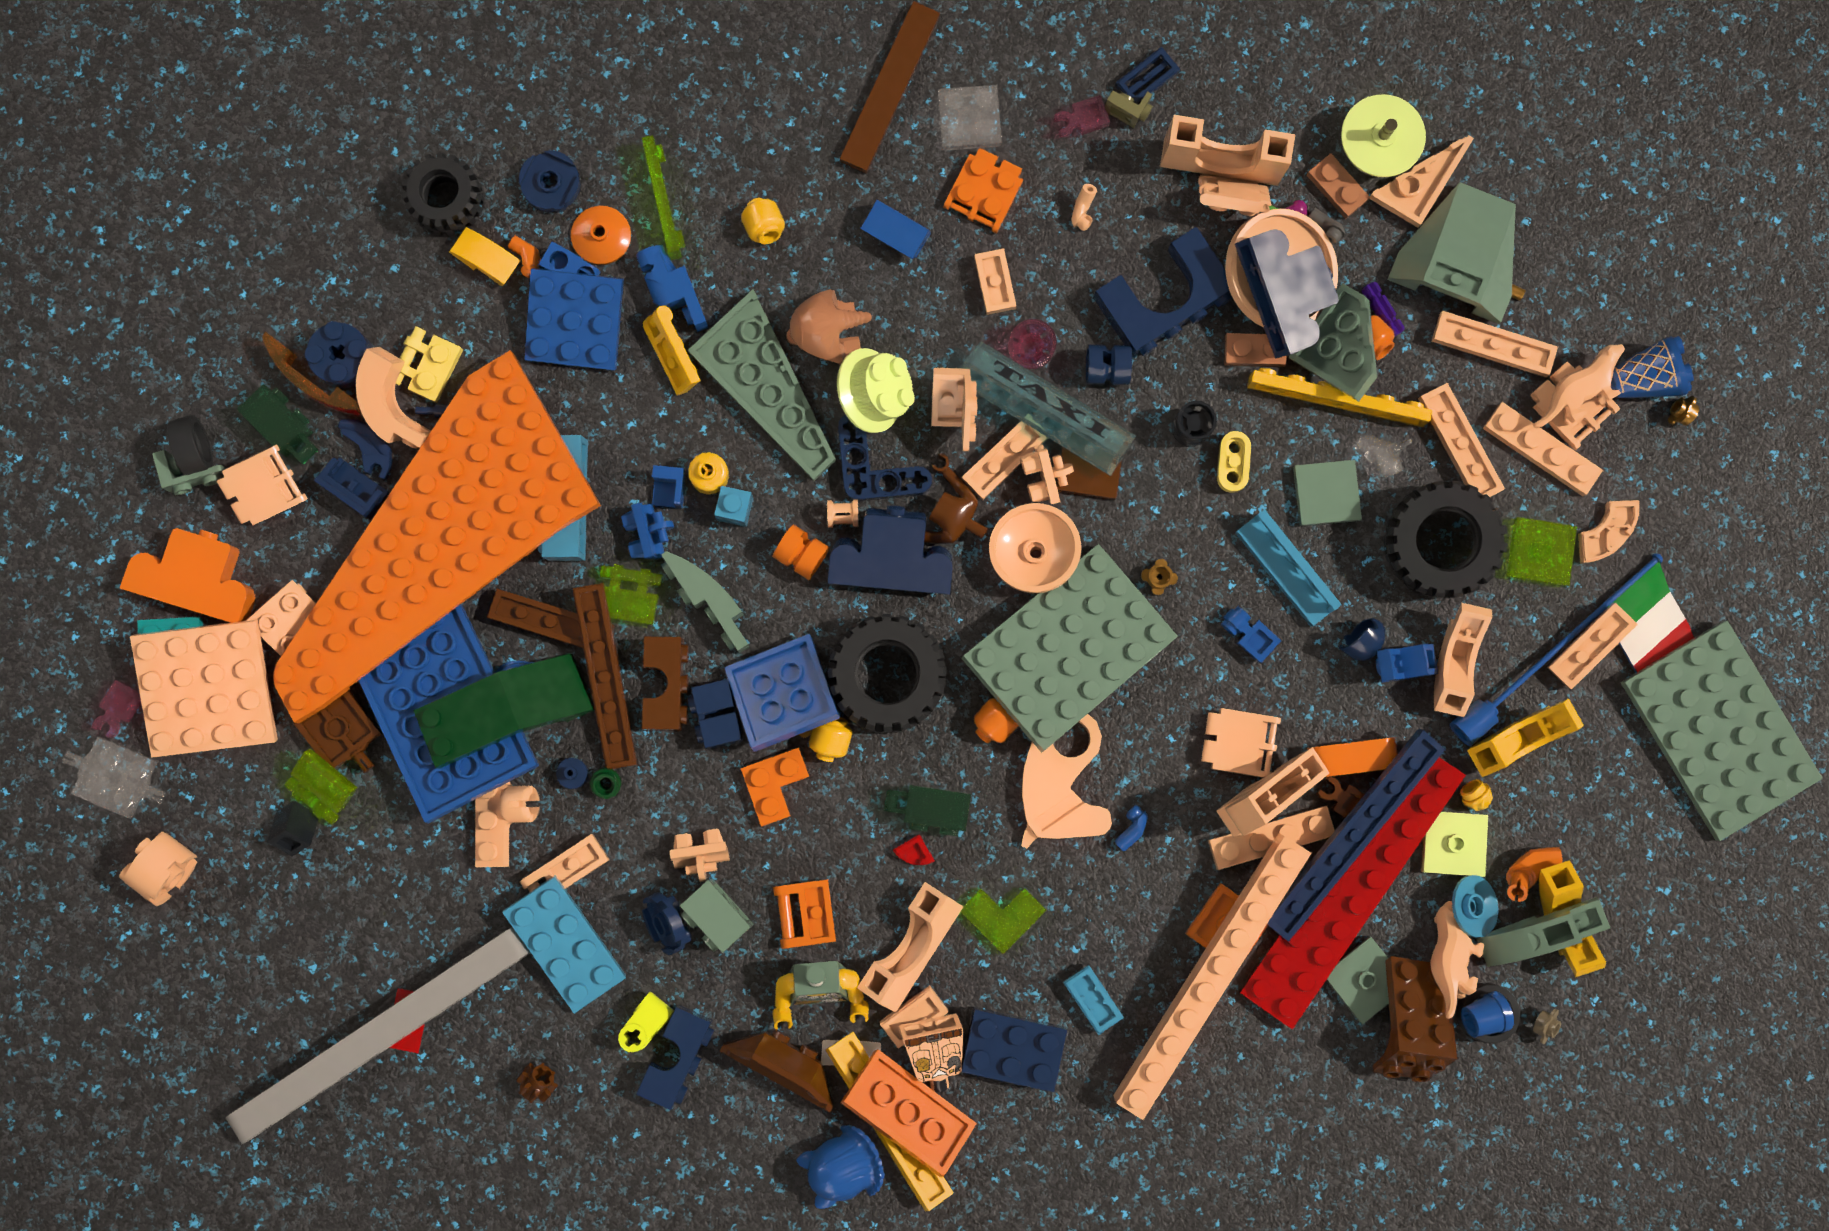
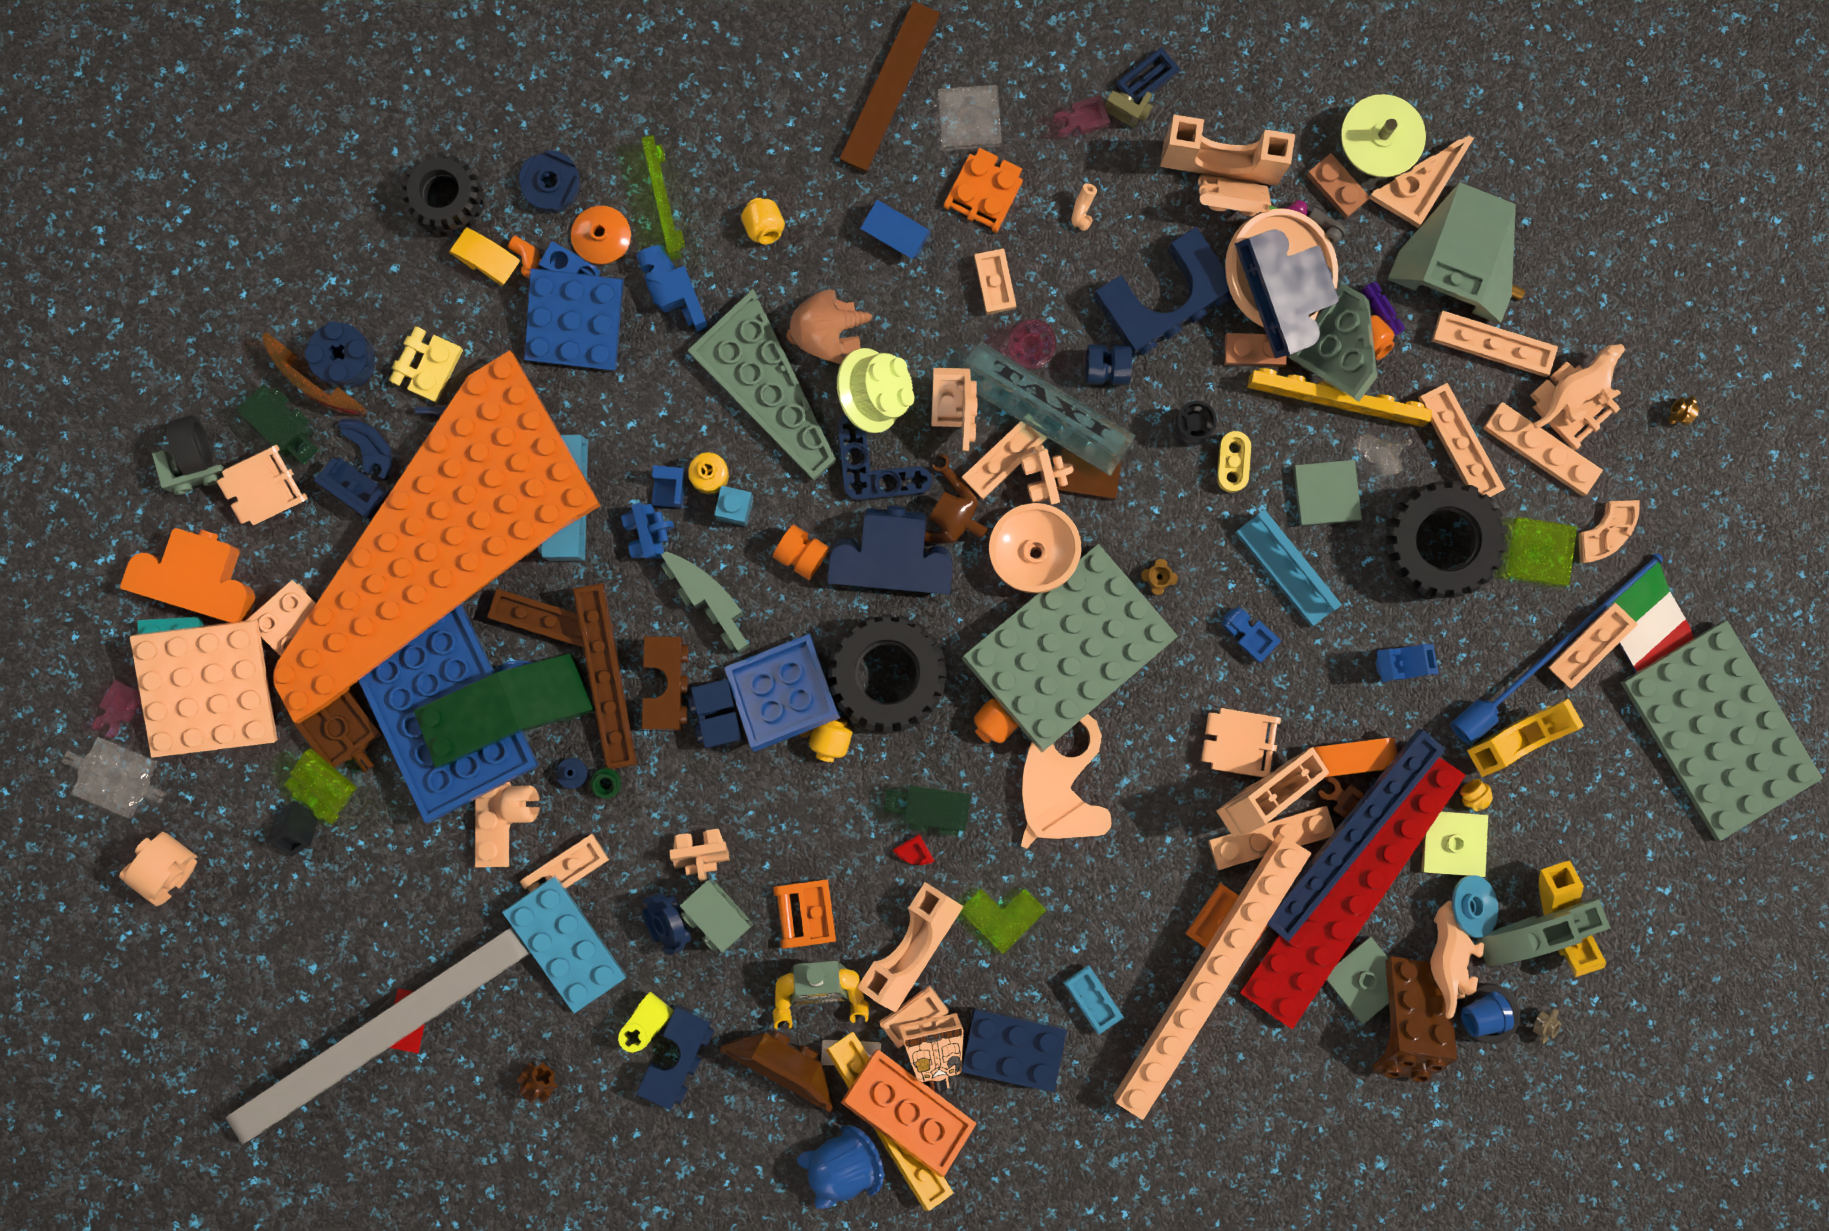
(378, 402): light nougat arch -> none
(629, 604): clear neon green plate -> none
(670, 350): yellow plate -> none
(765, 783): orange plate -> none
(833, 508): light nougat bush -> none
(1135, 830): blue arm -> none
(1364, 640): dark blue hair -> none
(1457, 659): light nougat arch -> none
(1527, 868): orange arm -> none
(1654, 372): blue cone -> none

